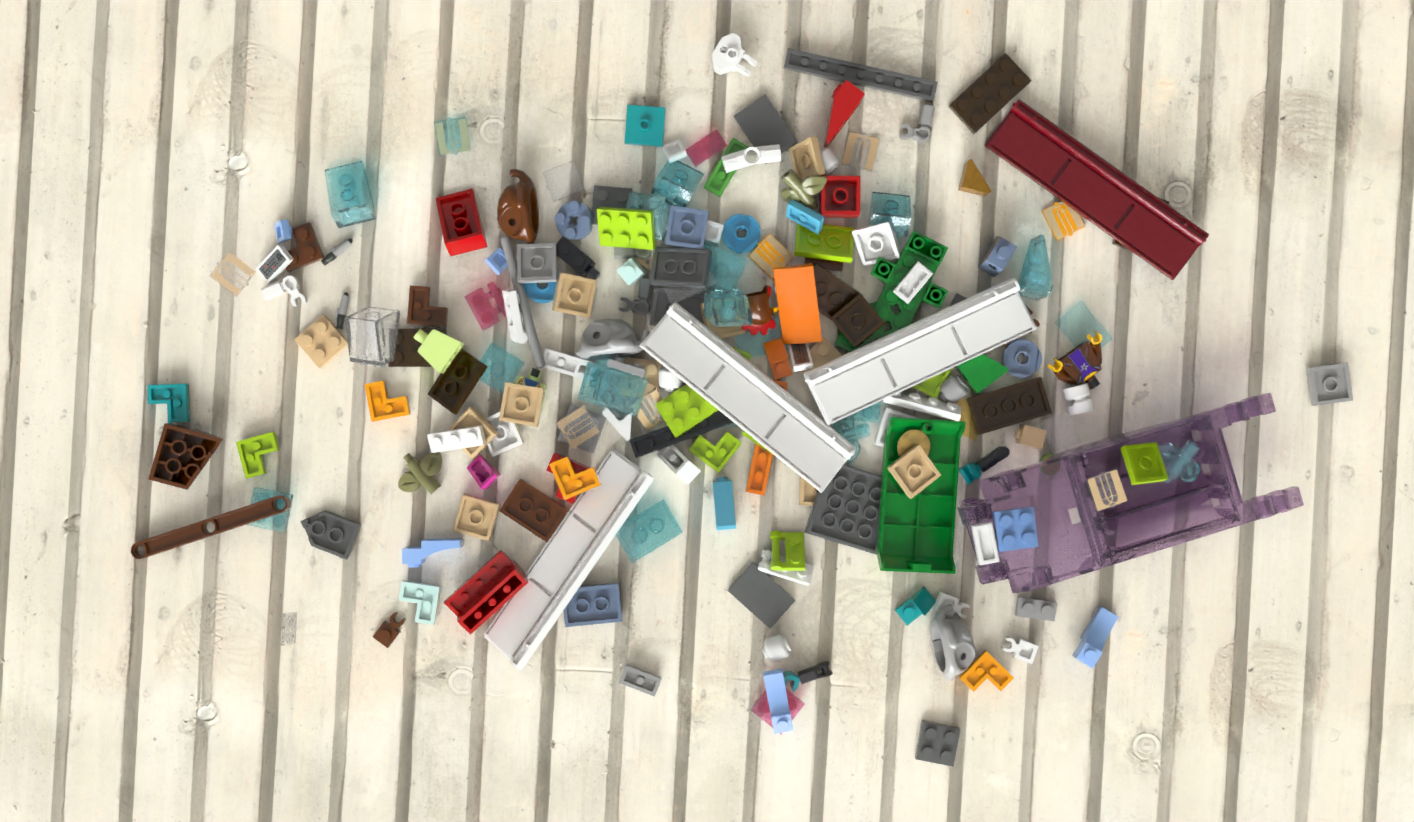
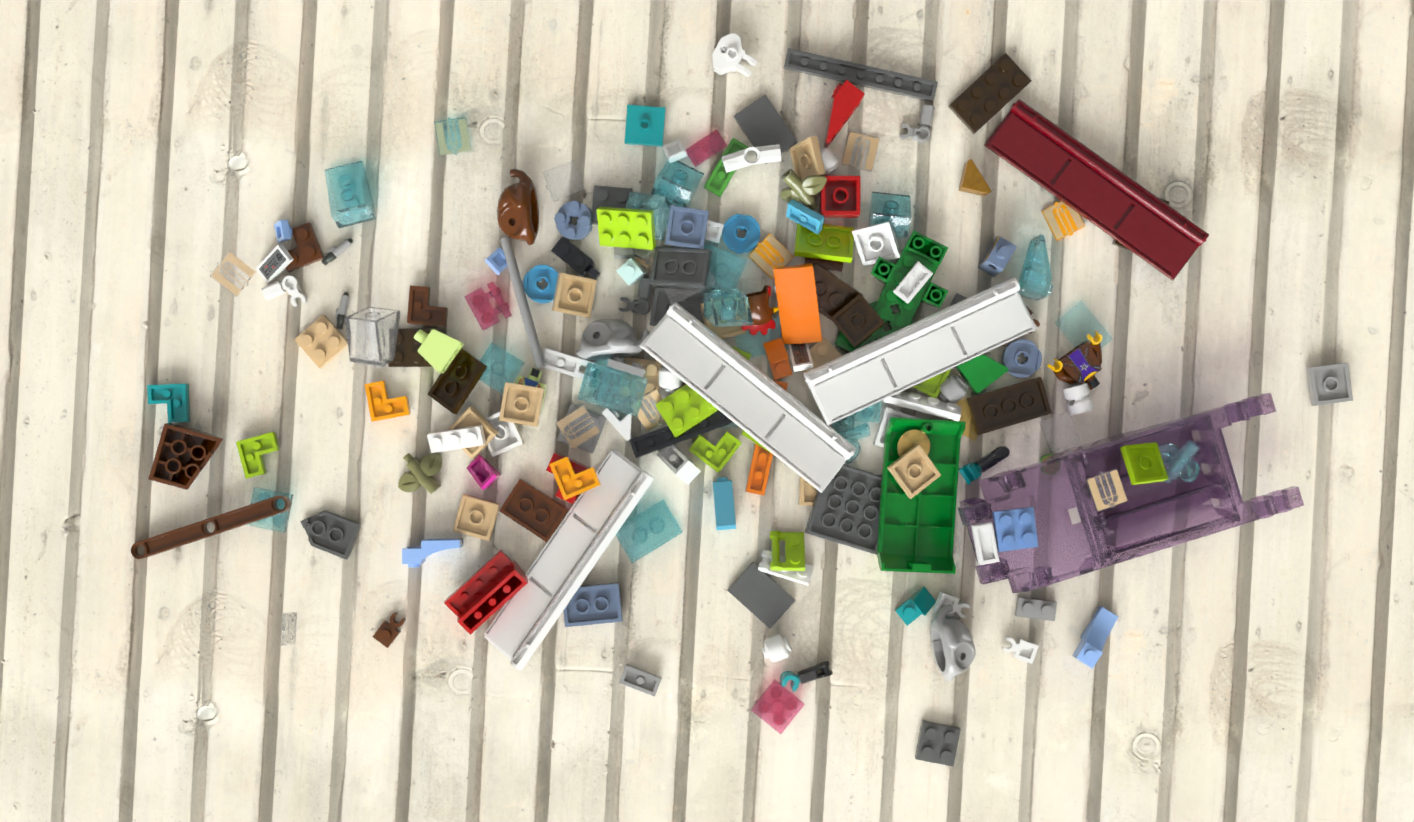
(427, 598): light aqua plate -> none
(461, 222): red slope -> none
(514, 316): white plate -> none
(536, 263): light grey plate -> none
(778, 701): light blue slope -> none
(986, 668): light orange plate -> none
(1030, 436): tan brick -> none

